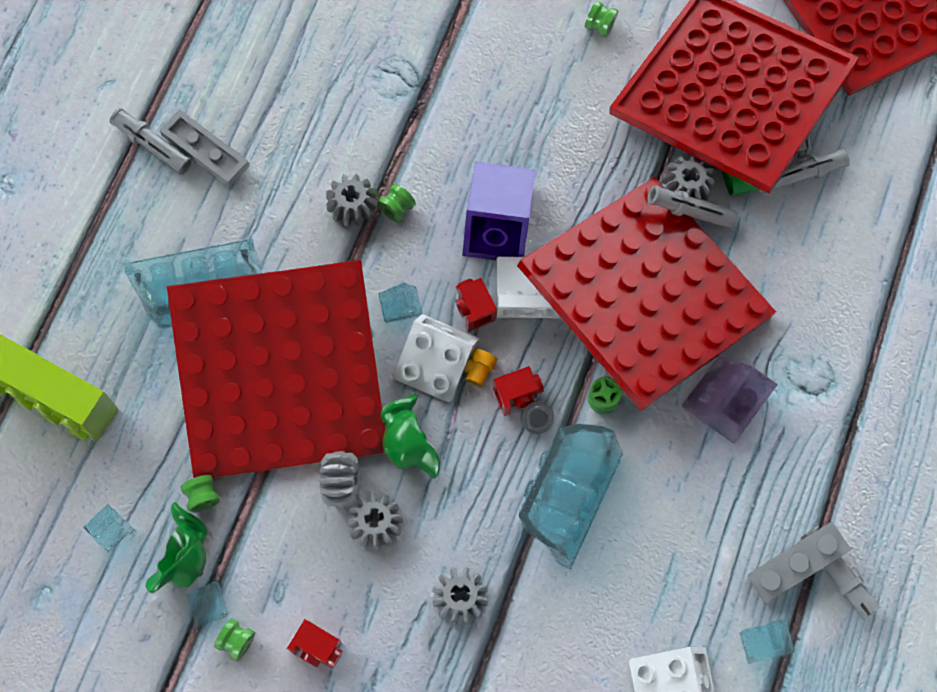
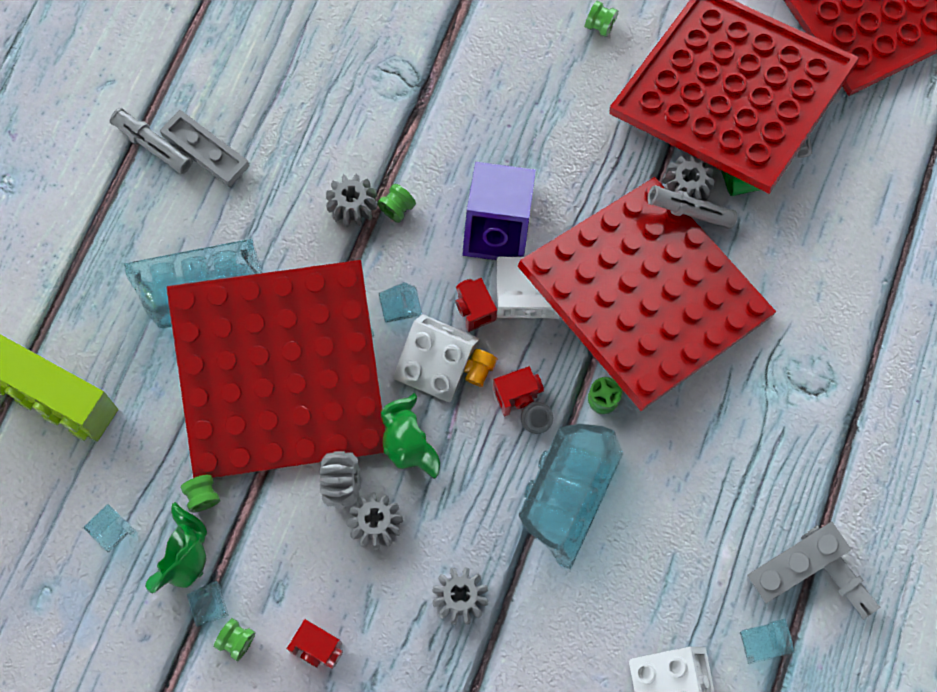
(729, 397): clear purple slope -> none
(833, 160): light grey pin -> none

